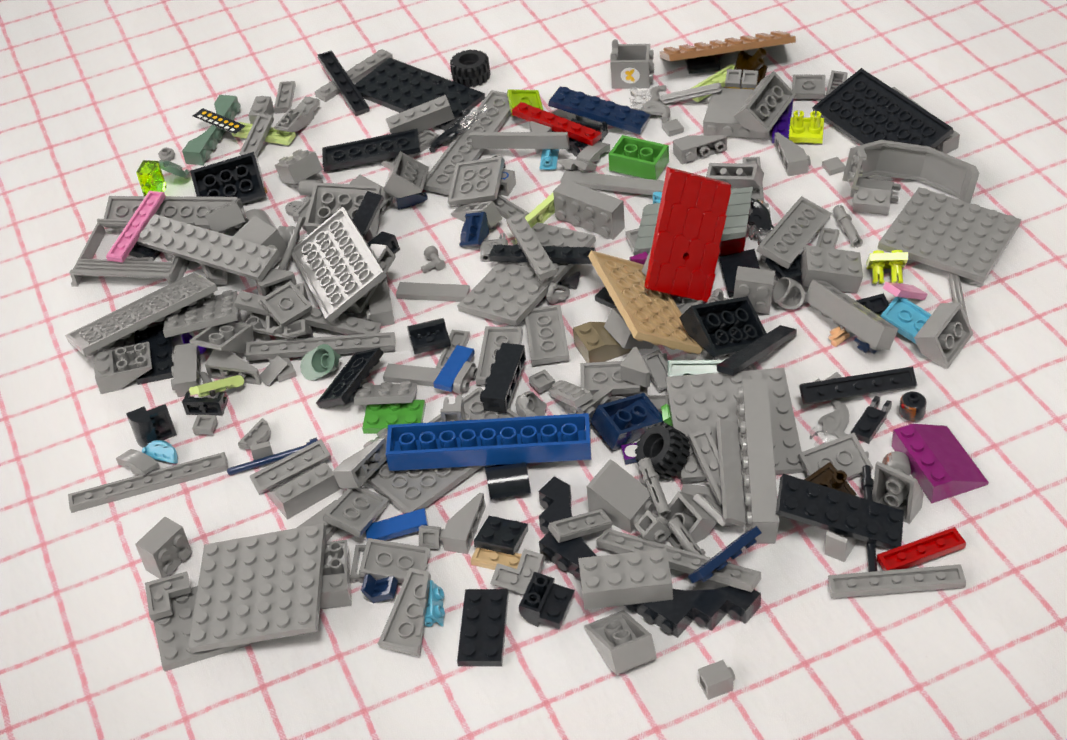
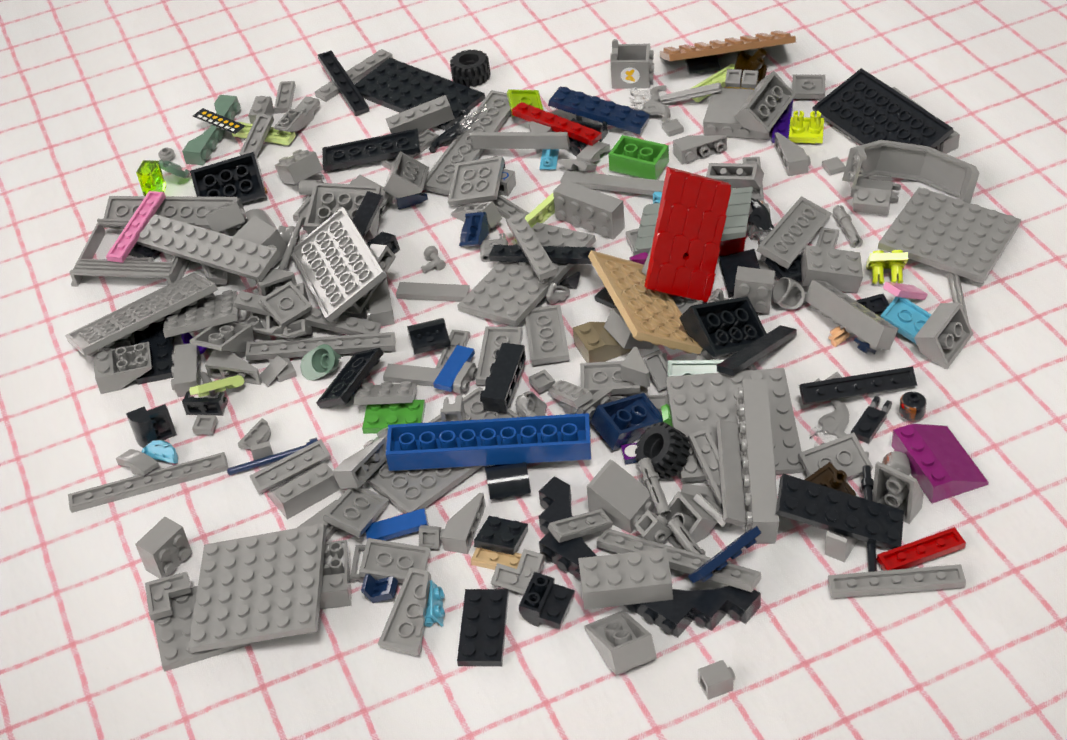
(292, 207): light grey piece -> none
(837, 76): light grey slope -> none

